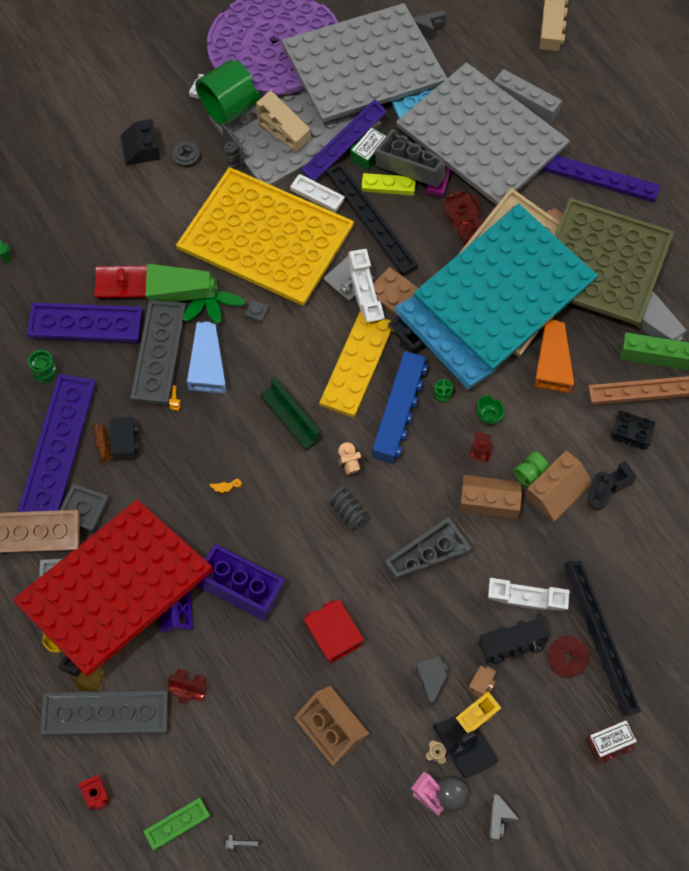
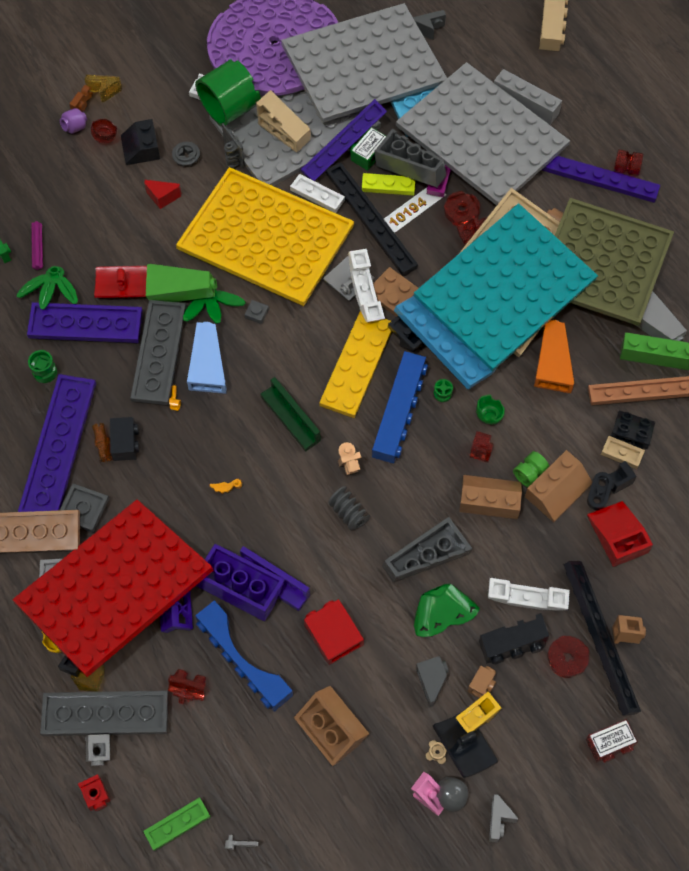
(37, 245): none -> magenta axle
(52, 277): none -> green plant
(73, 121): none -> medium lavender head
(80, 99): none -> dark orange plate
(103, 131): none -> clear red hair
(103, 744): none -> light grey brick
(106, 85): none -> clear yellow slope
(162, 192): none -> red slope
(269, 686): none -> blue arch
(292, 592): none -> dark purple fence
(411, 210): none -> white sticker
(442, 606): none -> green piece
(620, 533): none -> red slope
(622, 451): none -> tan plate
(628, 162): none -> clear red wheel
(628, 629): none -> medium nougat brick

